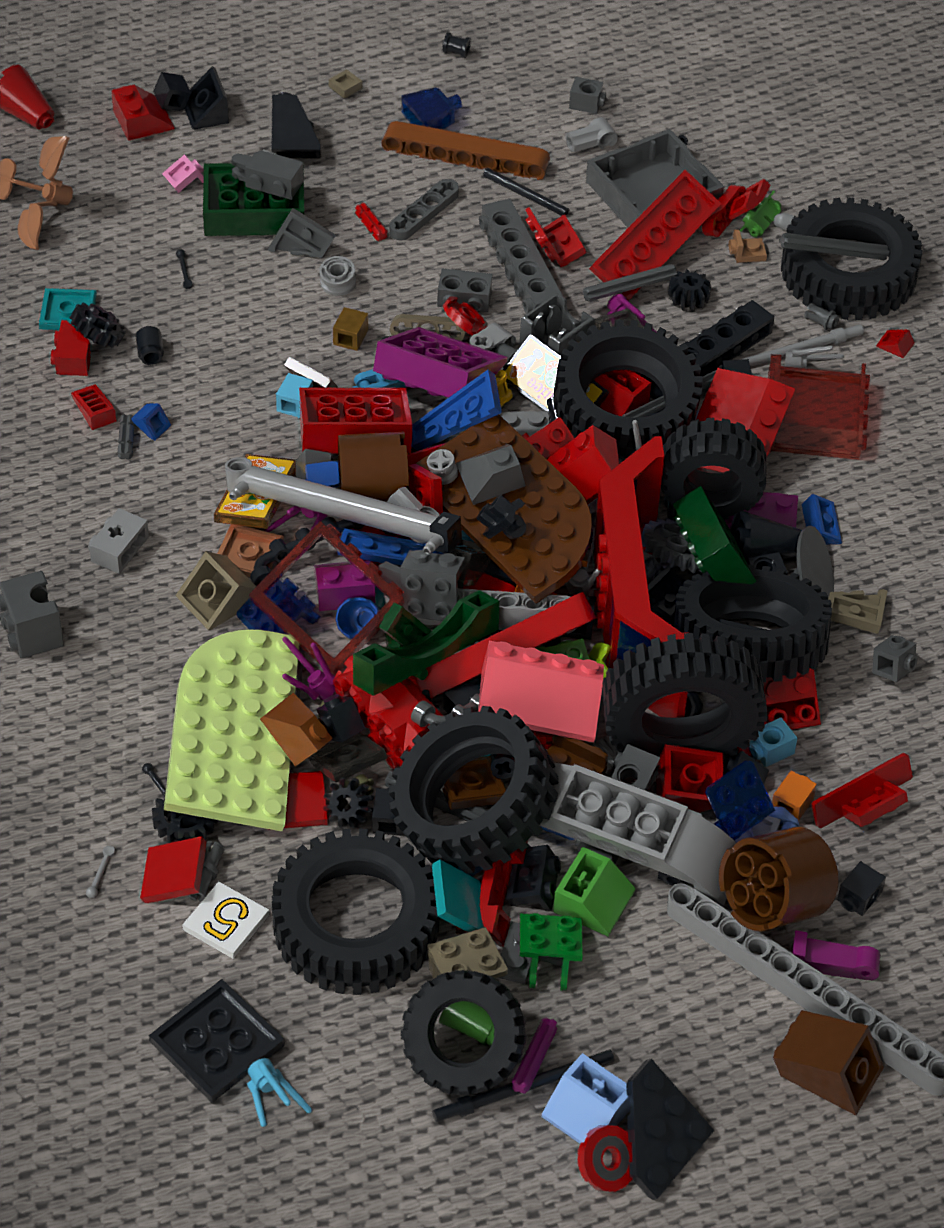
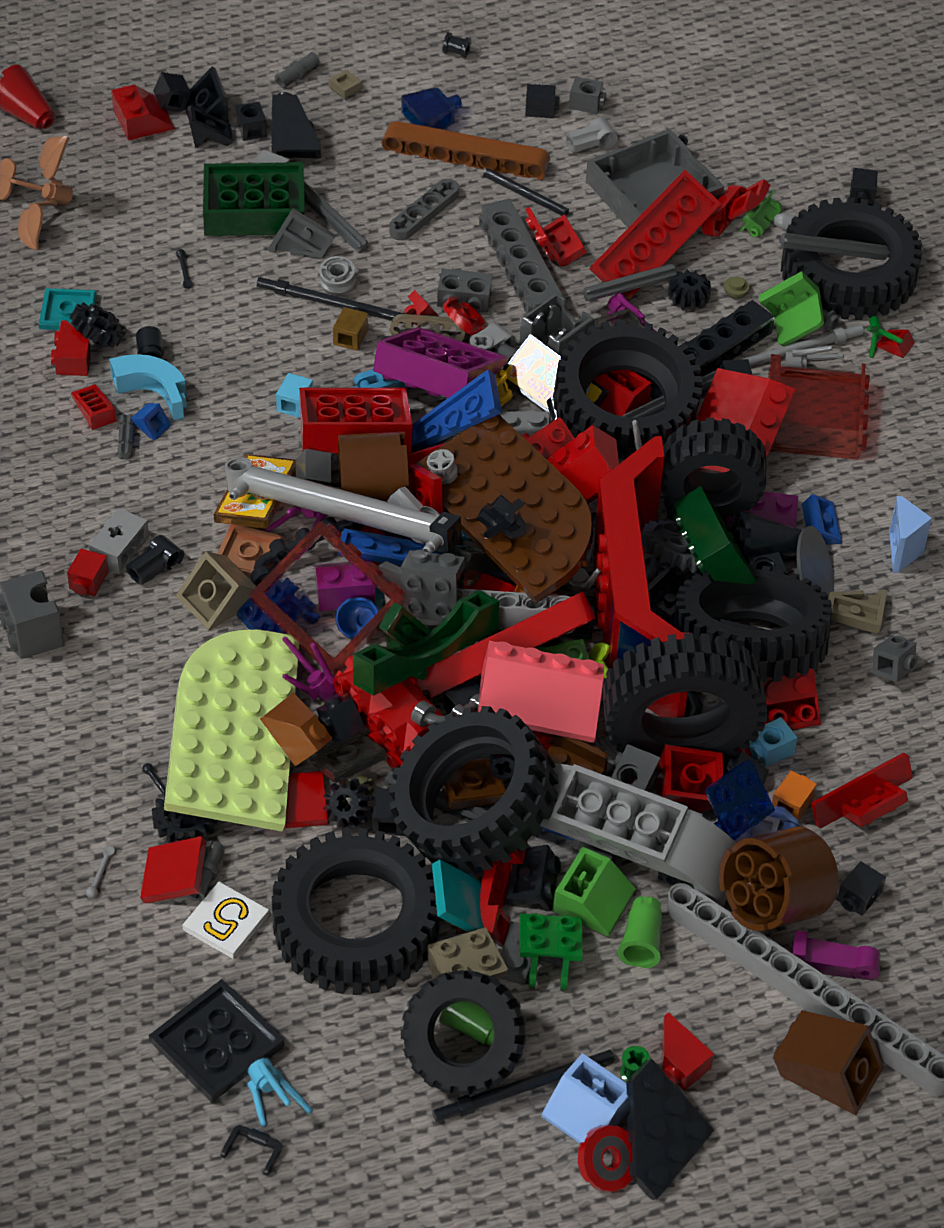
(87, 572): none -> red brick
(152, 374): none -> medium azure arch
(159, 556): none -> black piece
(183, 173): bright pink bracket -> none
(206, 125): none -> black slope
(251, 121): none -> black brick
(257, 1137): none -> black piece
(269, 173): dark grey hinge -> none
(283, 287): none -> black bar
(297, 70): none -> dark grey pin
(300, 369): tile -> none
(323, 473): blue slope -> none
(334, 219): none -> dark grey axle
(371, 222): red axle -> none
(419, 306): none -> red tile
(491, 474): dark grey slope -> none
(534, 1055): magenta axle -> none
(541, 101): none -> black brick
(631, 1060): none -> green bush
(642, 934): none -> bright green plant
(683, 1055): none -> red slope
(736, 287): none -> olive plate
(747, 249): medium nougat bracket -> none
(795, 308): none -> bright green bracket
(864, 185): none -> black brick
(877, 331): none -> green plant
(907, 533): none -> light blue slope

